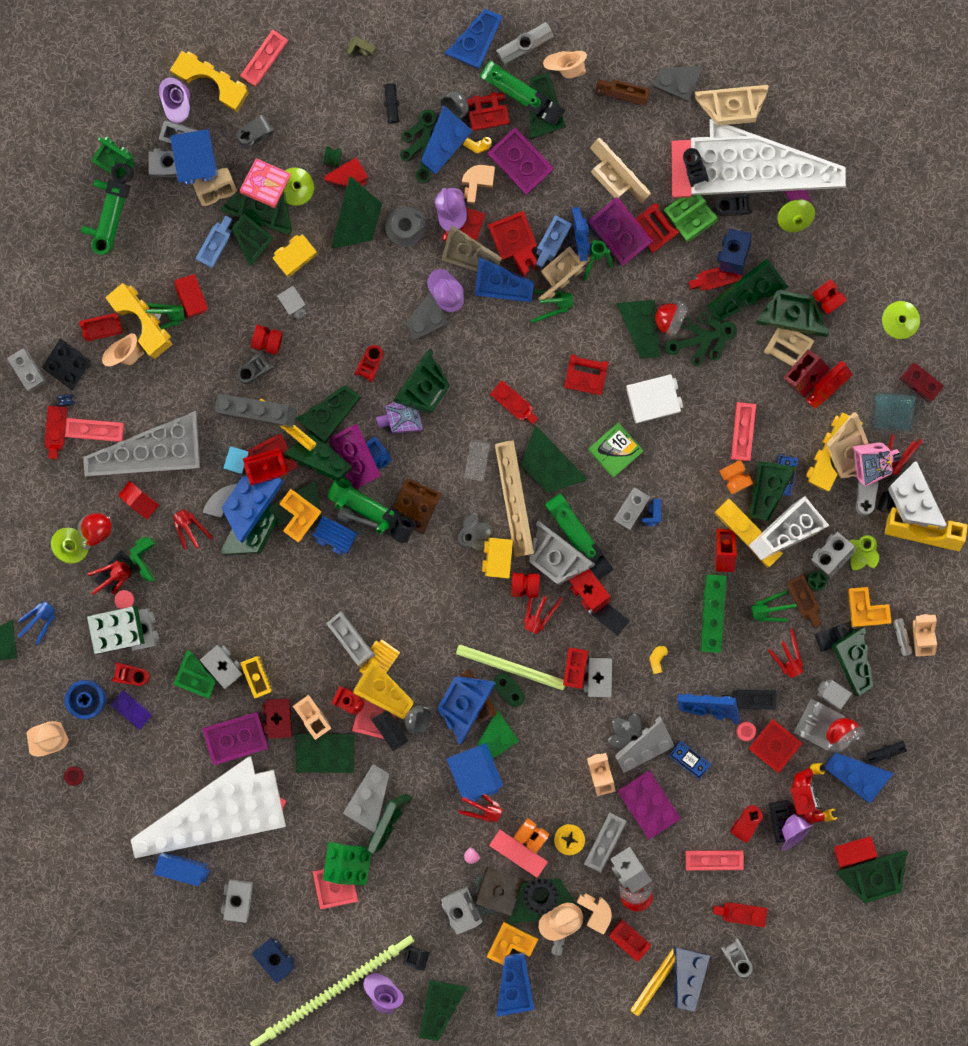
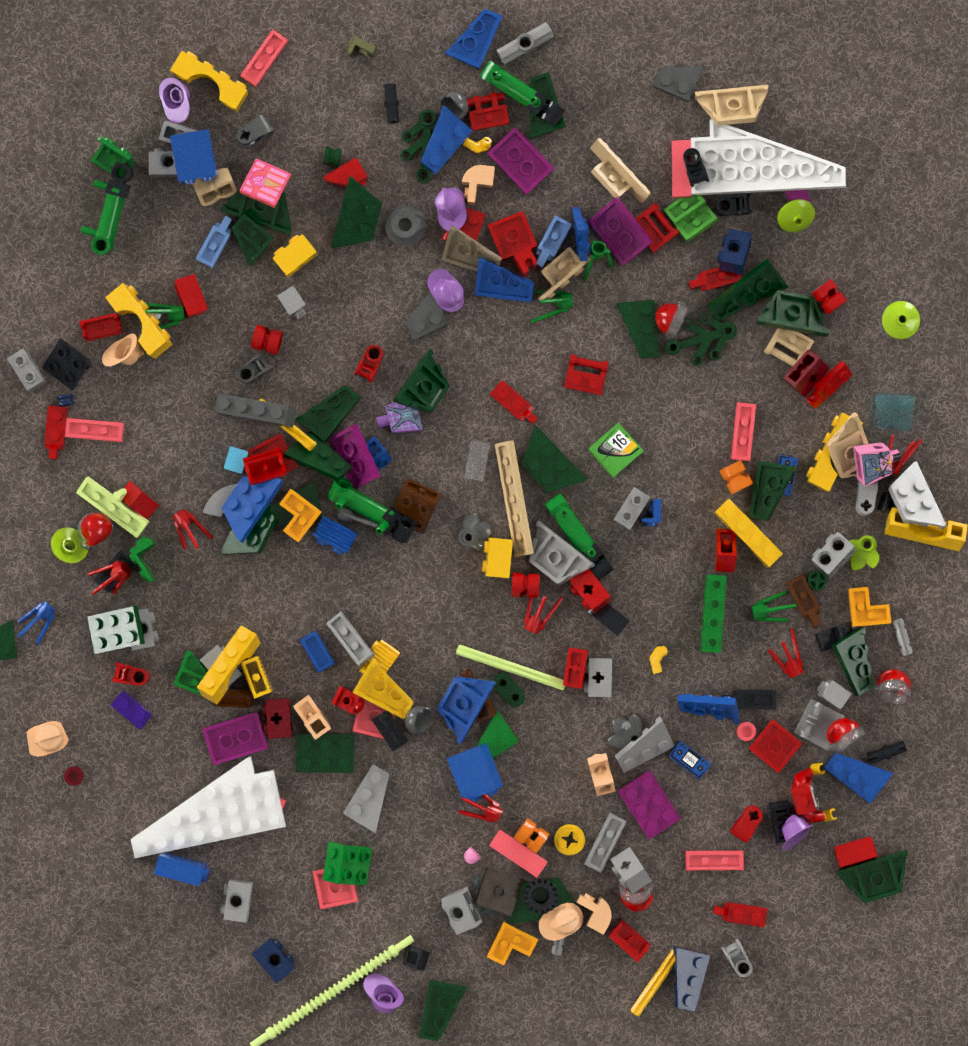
(80, 709): blue brick -> none
(113, 506): none -> yellowish green plate
(124, 599): coral tile -> none
(158, 449): light grey wing -> none
(217, 679): none -> yellow arch
(236, 698): none -> reddish brown tile
(302, 195): lime dish -> none
(317, 651): none -> blue tile
(385, 828): dark green wing -> none
(515, 988): blue wing -> none
(567, 63): light nougat piece -> none
(623, 91): reddish brown hinge -> none
(654, 398): white brick -> none
(793, 526): white wedge -> none
(893, 687): none -> clear piece
(921, 382): dark red brick -> none
(924, 635): light nougat brick -> none

